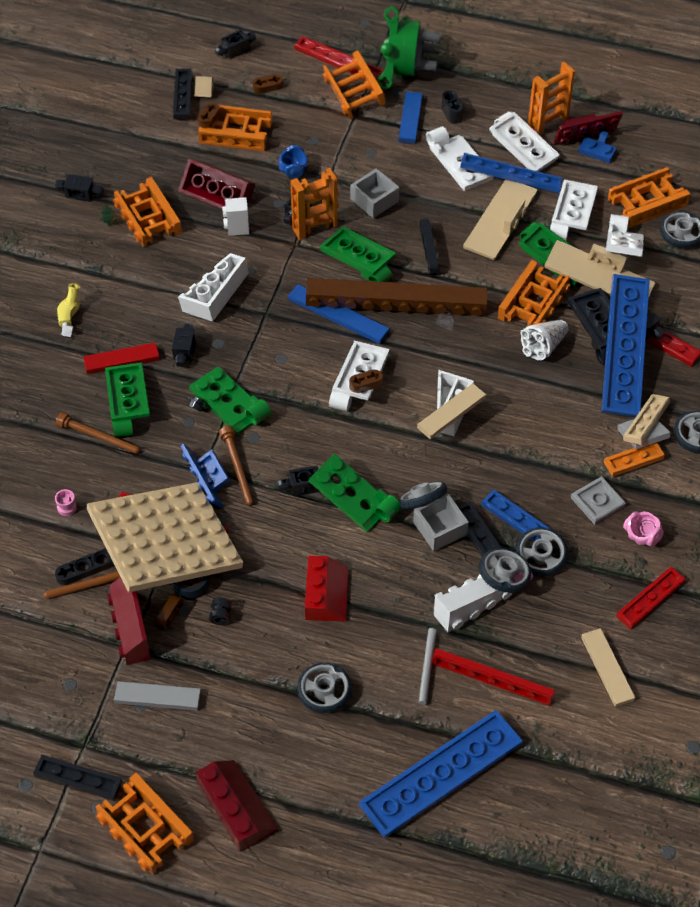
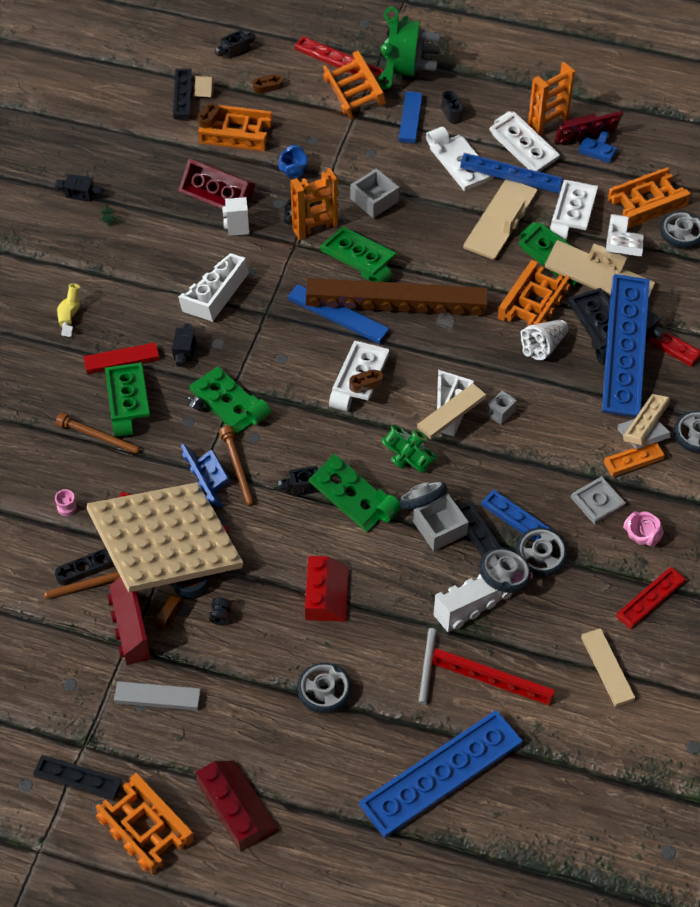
(159, 206): orange fence -> none
(414, 453): none -> green axle
(428, 245): black beam -> none
(501, 407): none -> light grey brick

